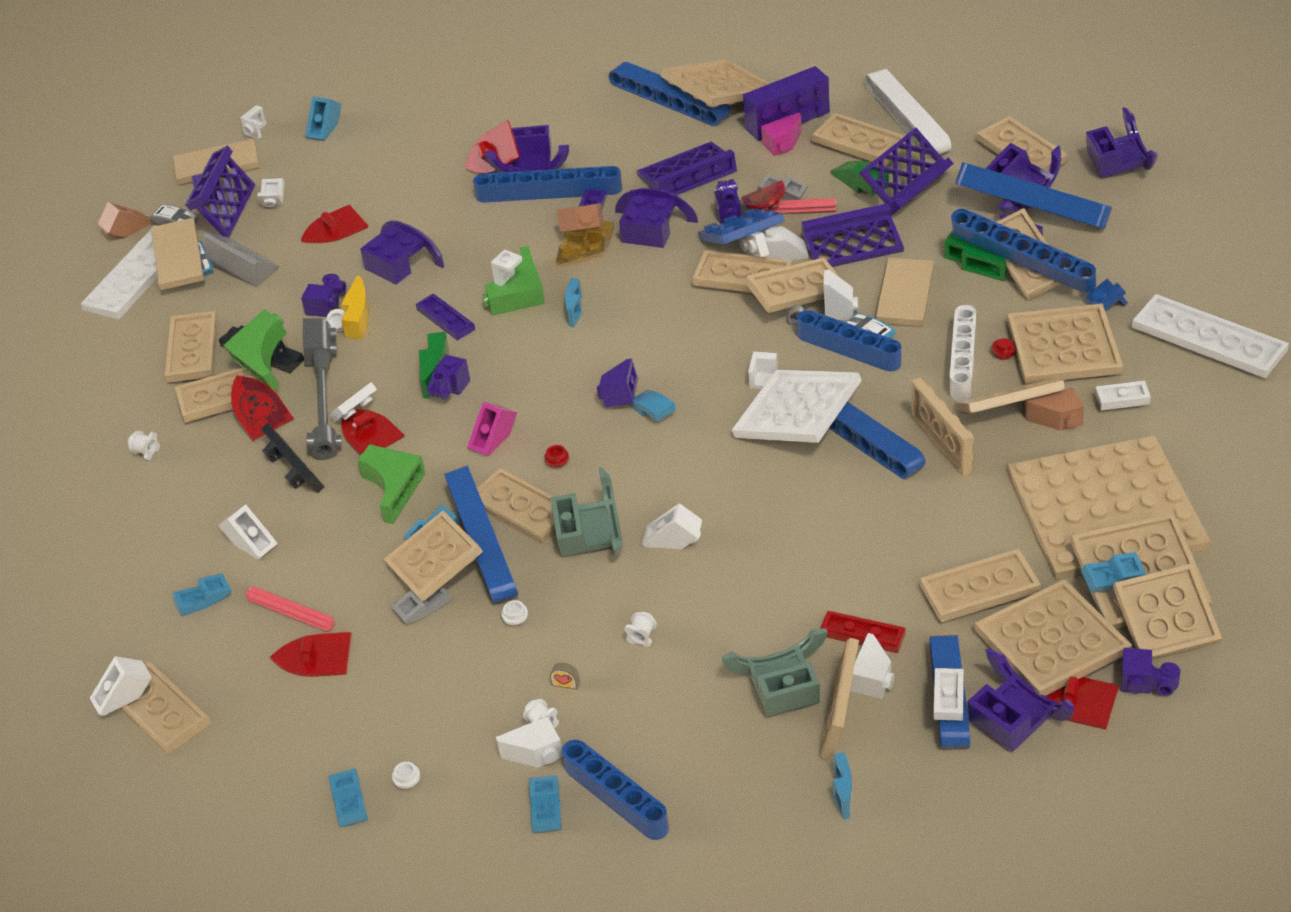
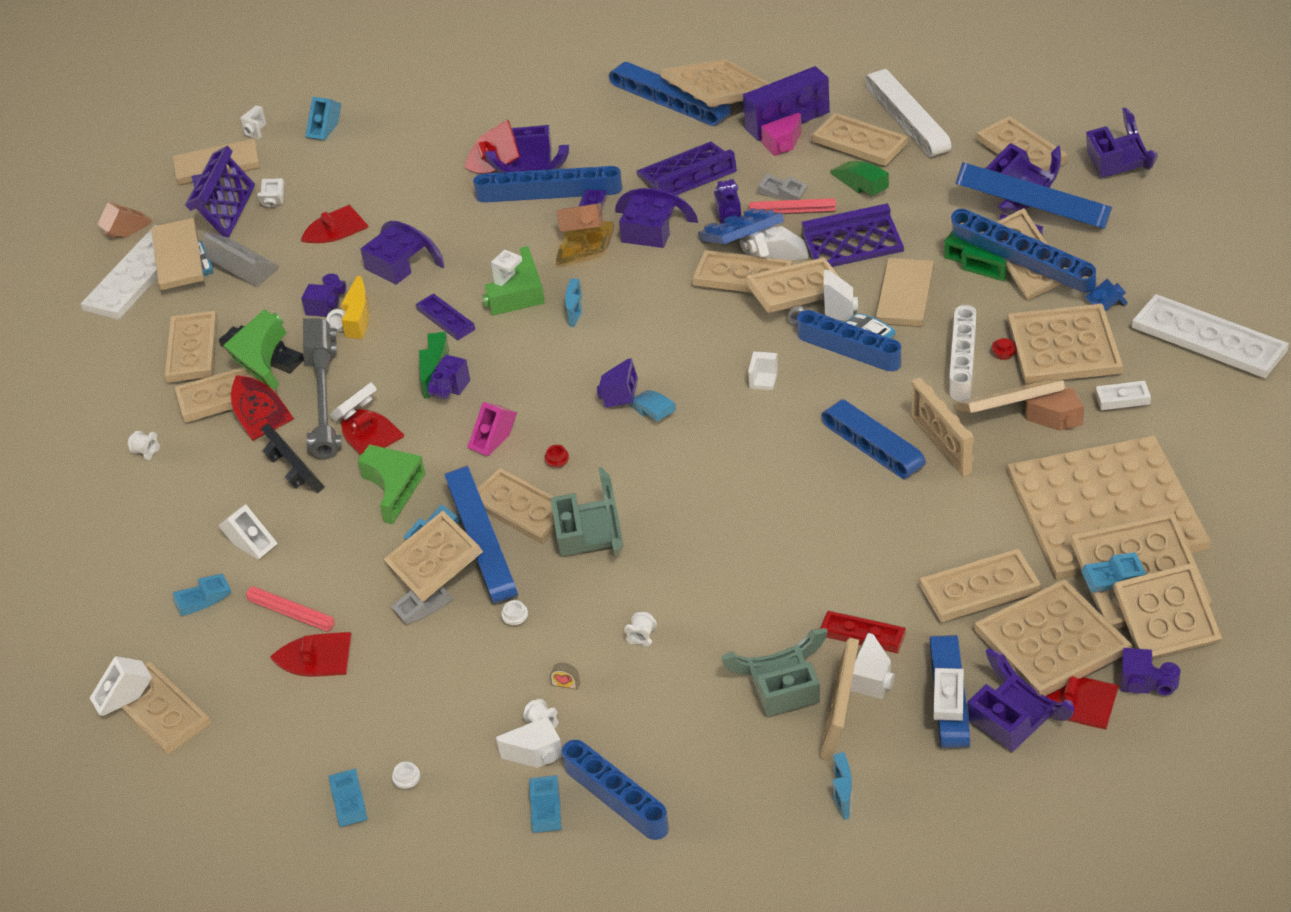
(170, 213): slope -> none
(673, 529): white slope -> none
(765, 197): shield -> none
(797, 405): white plate -> none
(920, 180): dark purple fence -> none

